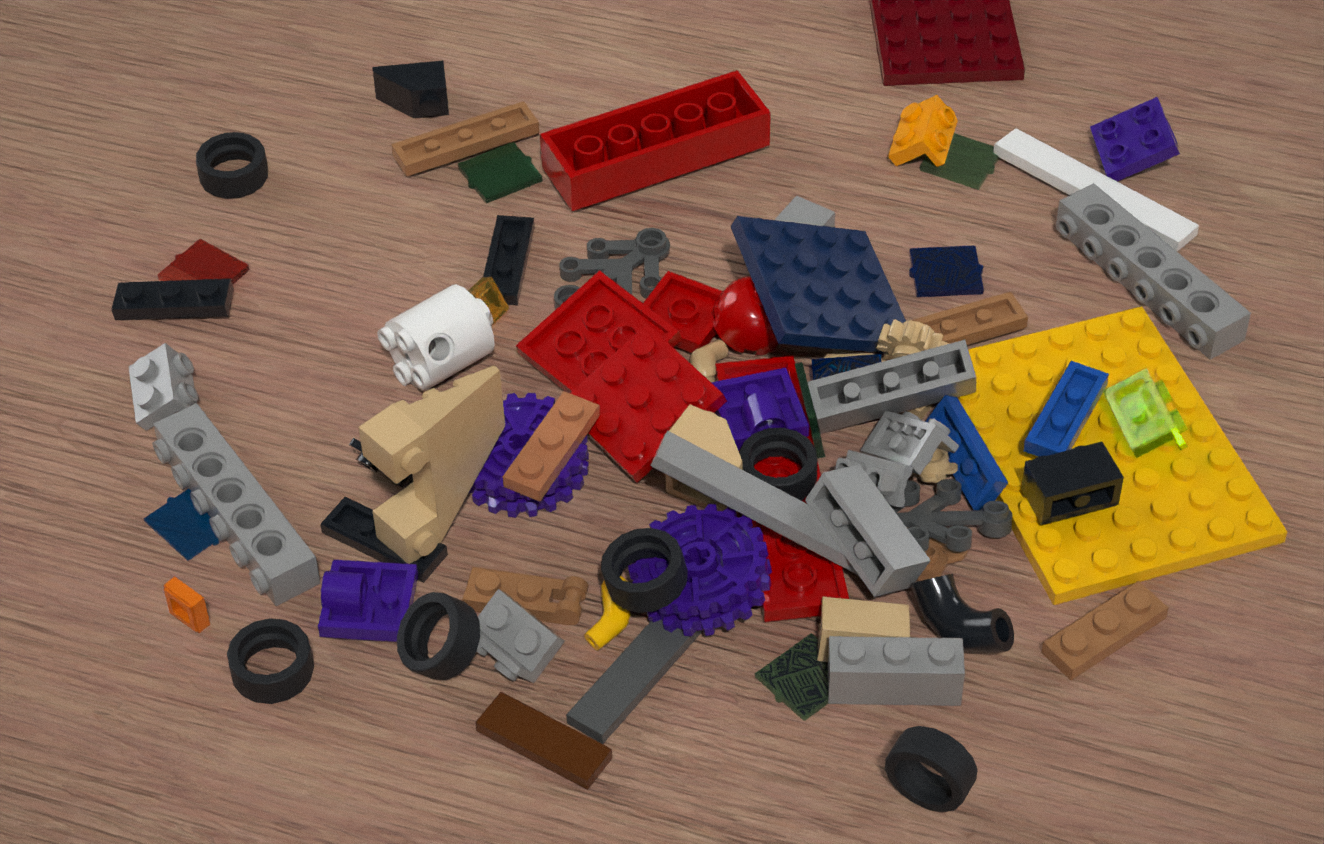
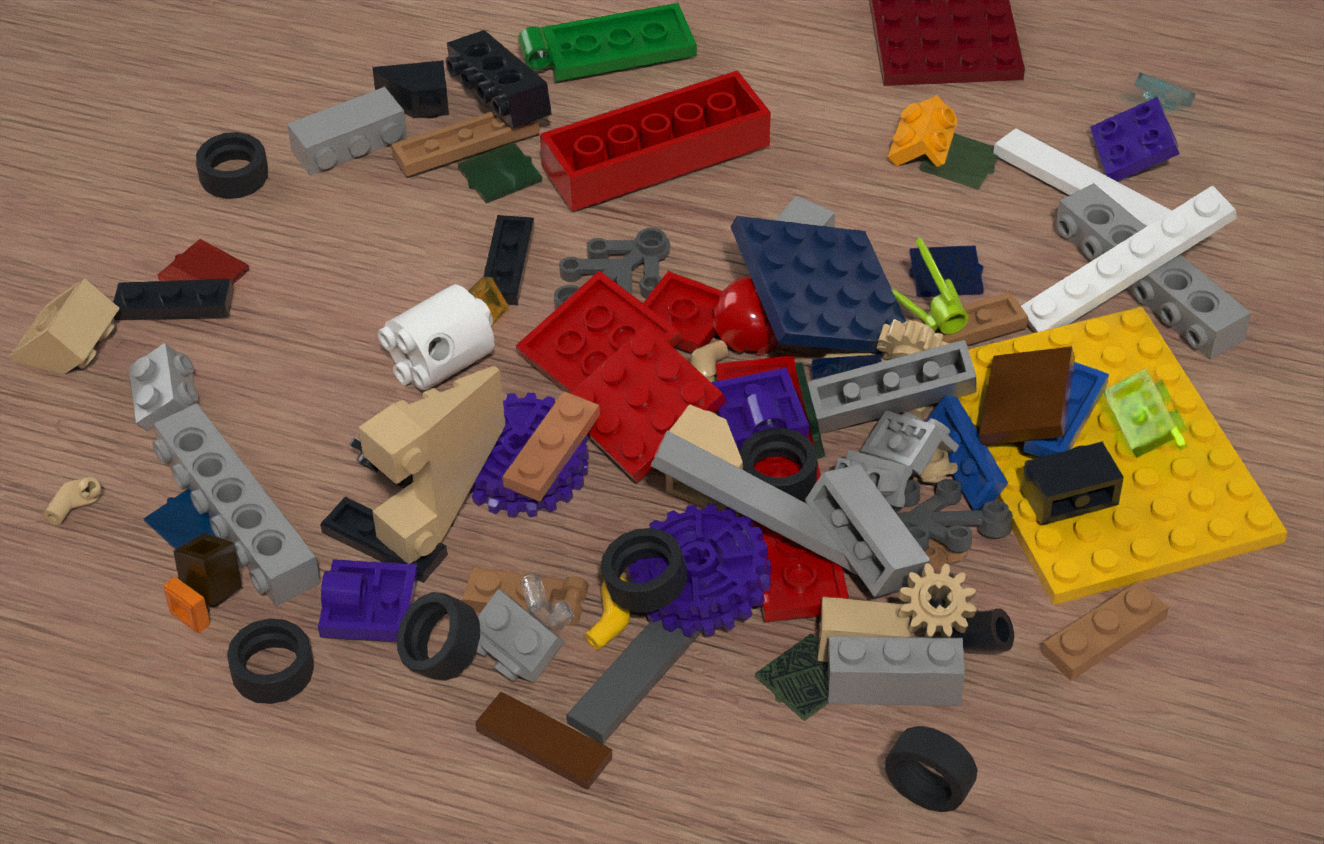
(67, 330): none -> tan slope
(72, 496): none -> tan arm
(209, 567): none -> dark brown brick
(347, 131): none -> light grey brick
(498, 78): none -> black brick
(539, 606): none -> clear arm
(609, 42): none -> green hinge
(935, 586): none -> tan gear
(946, 308): none -> lime plant
(1027, 396): none -> reddish brown tile
(1129, 261): none -> white plate
(1167, 92): none -> clear light blue plate

